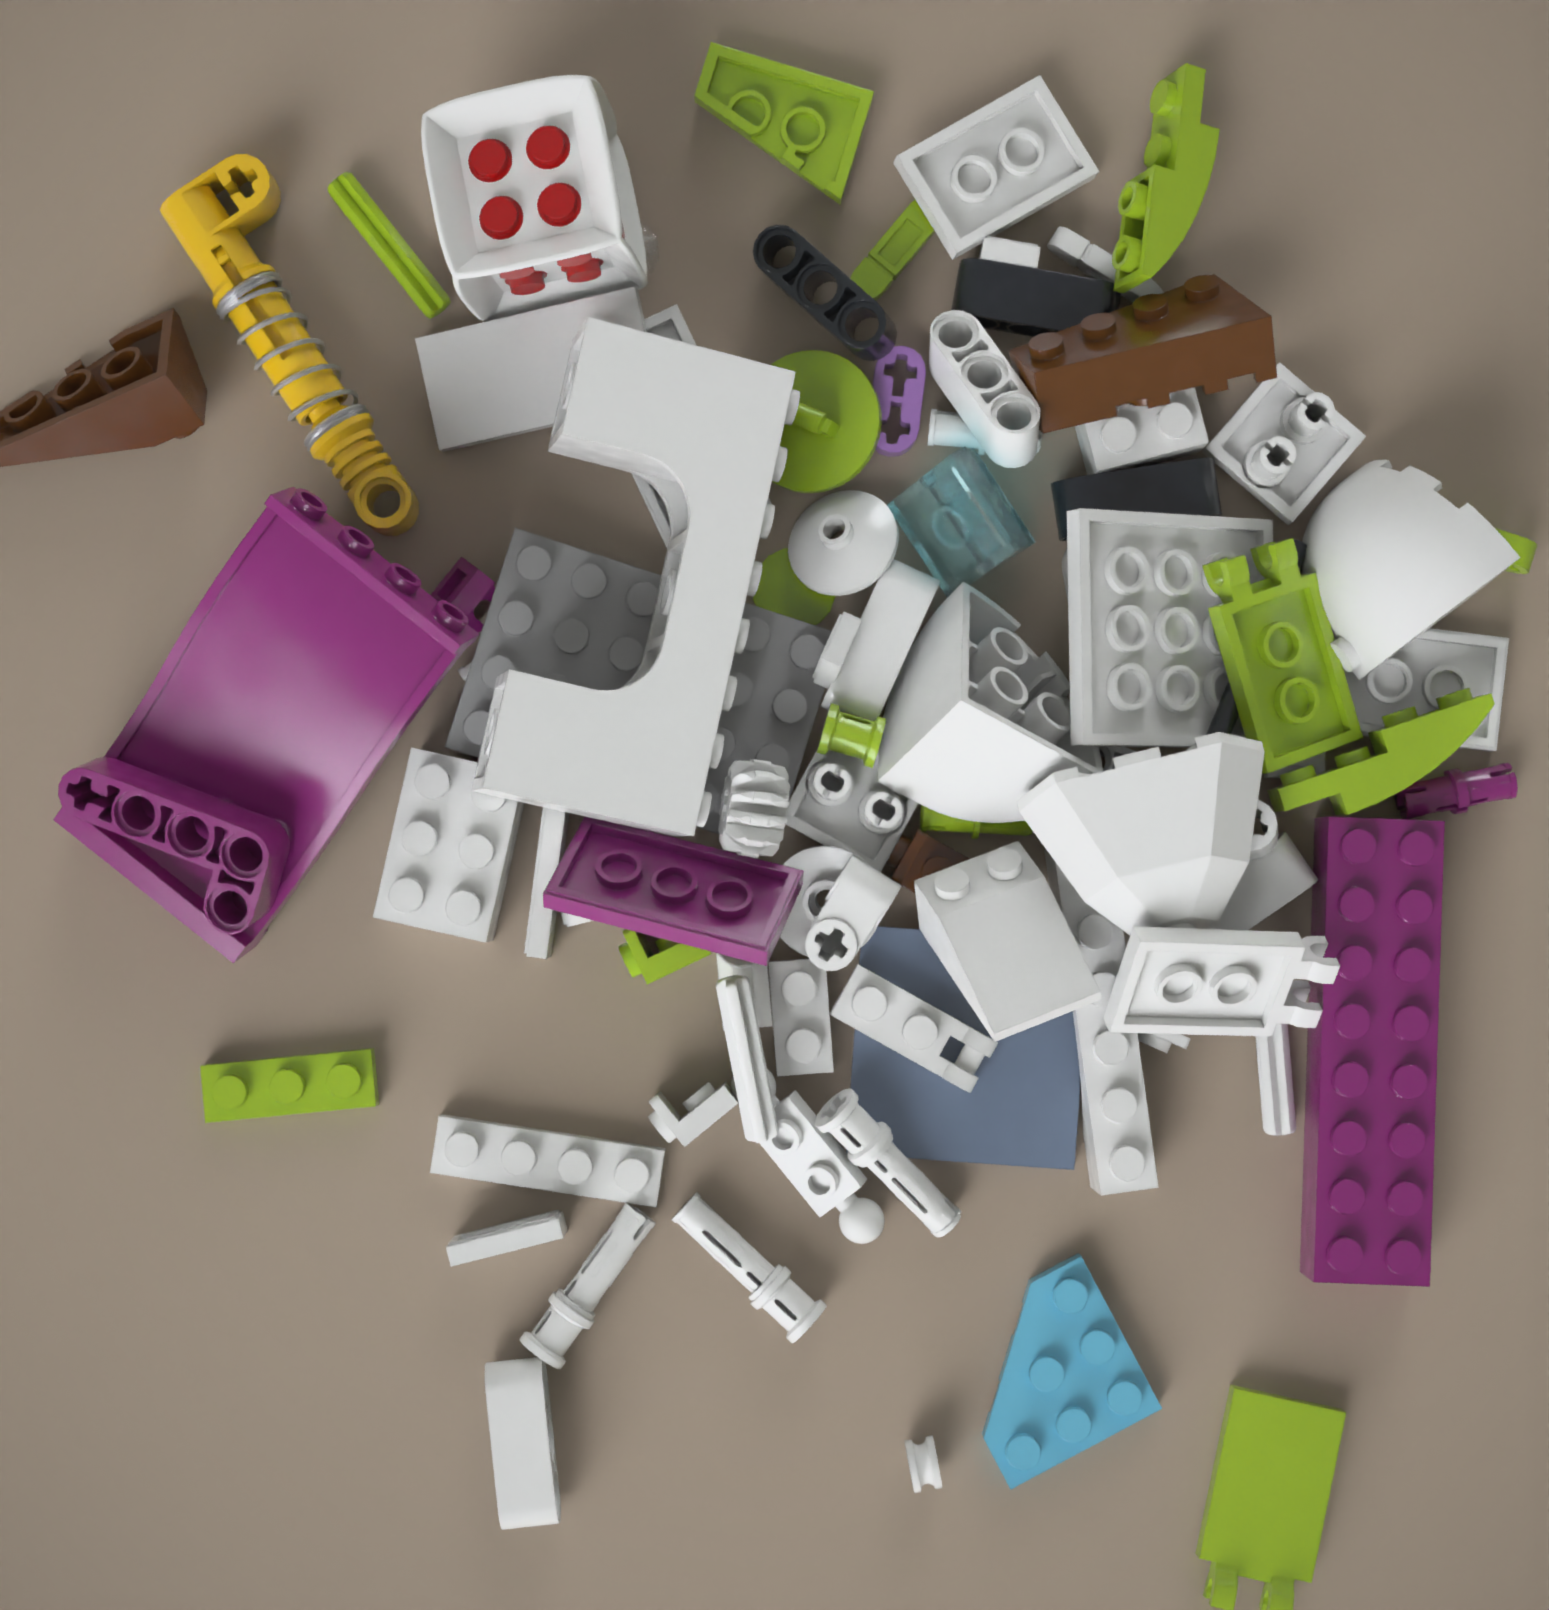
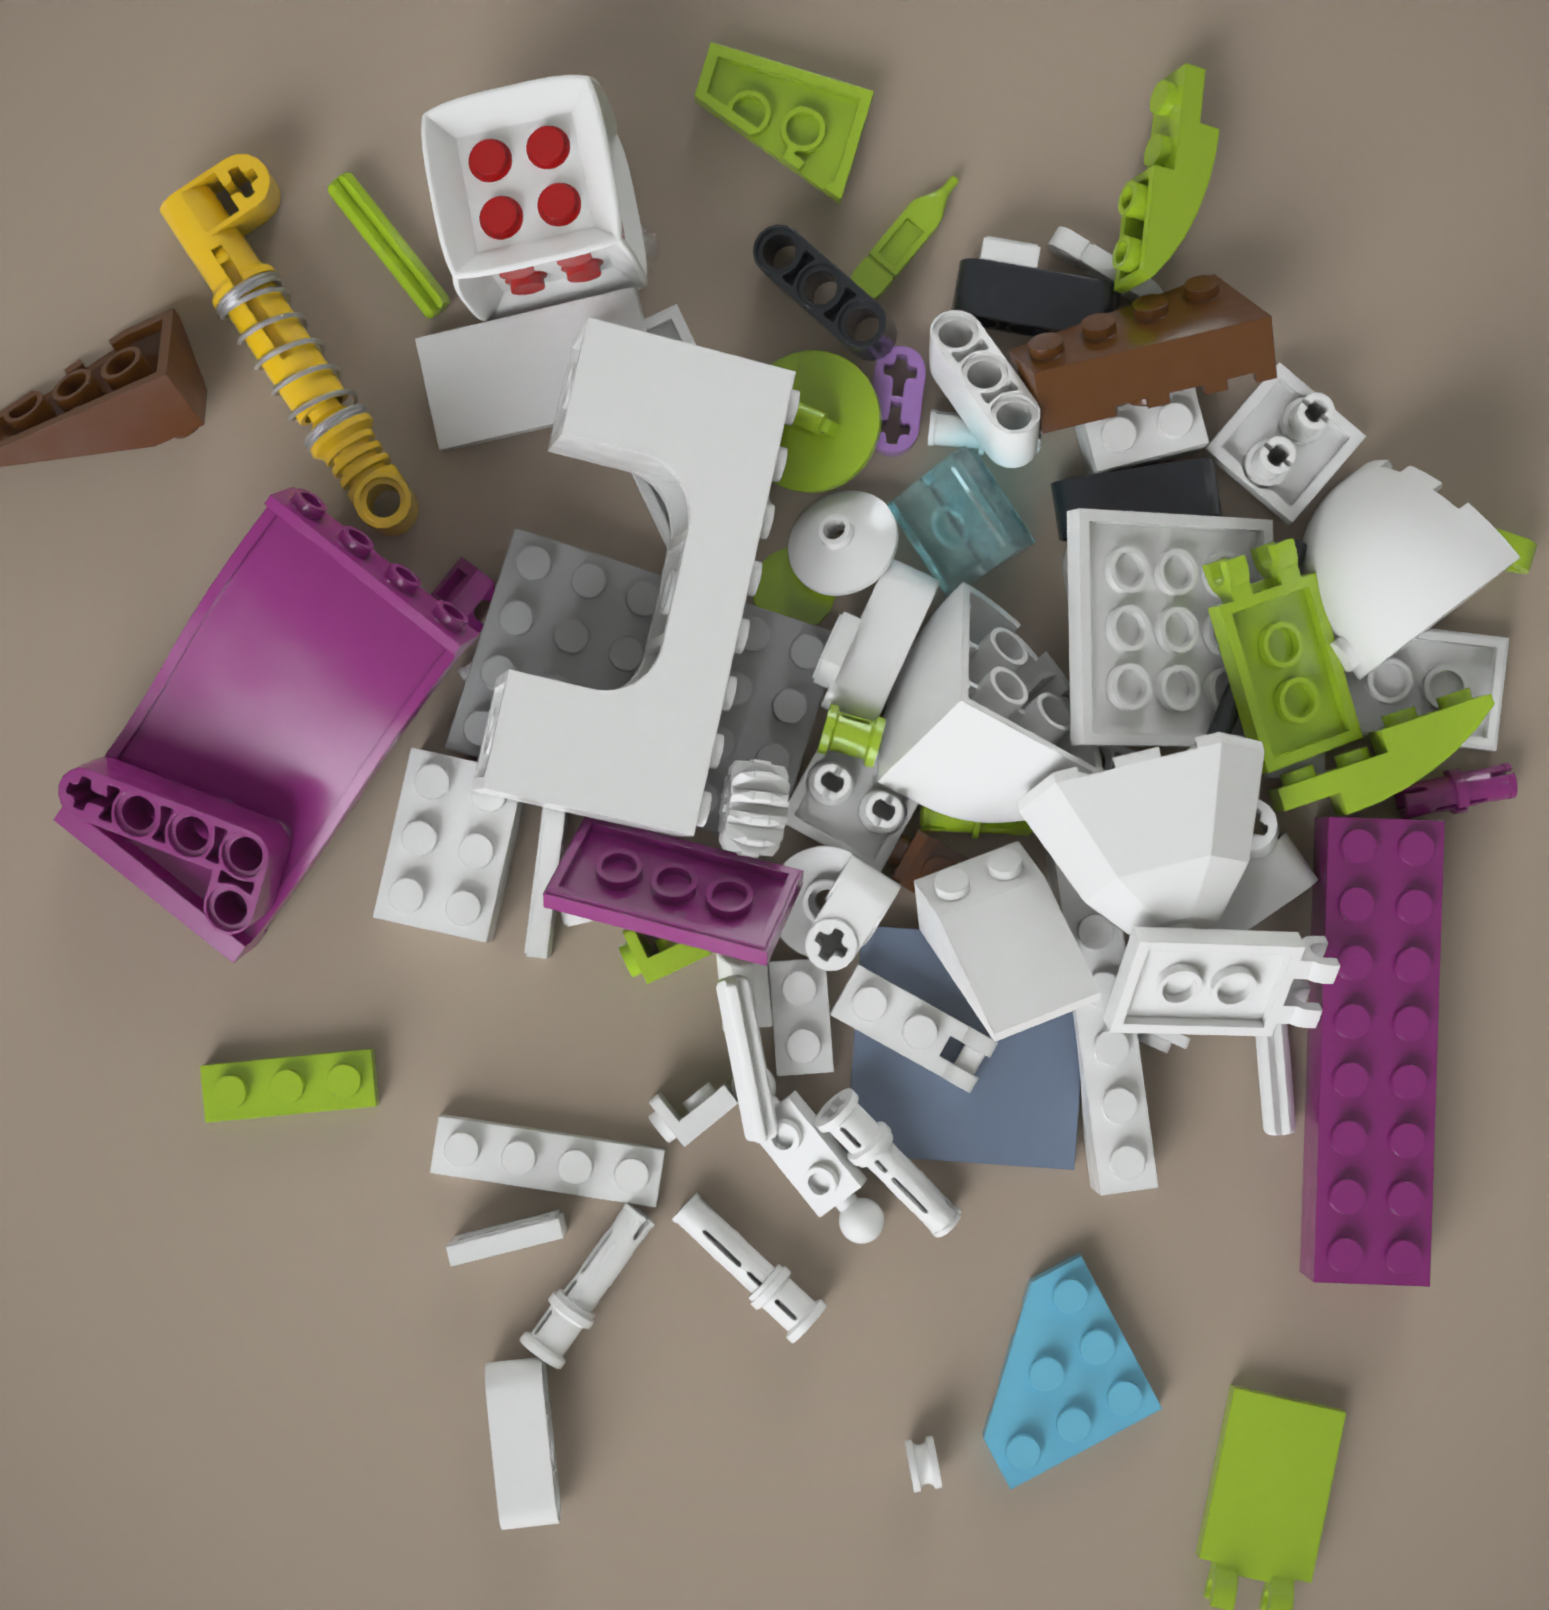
(995, 167): white plate -> none

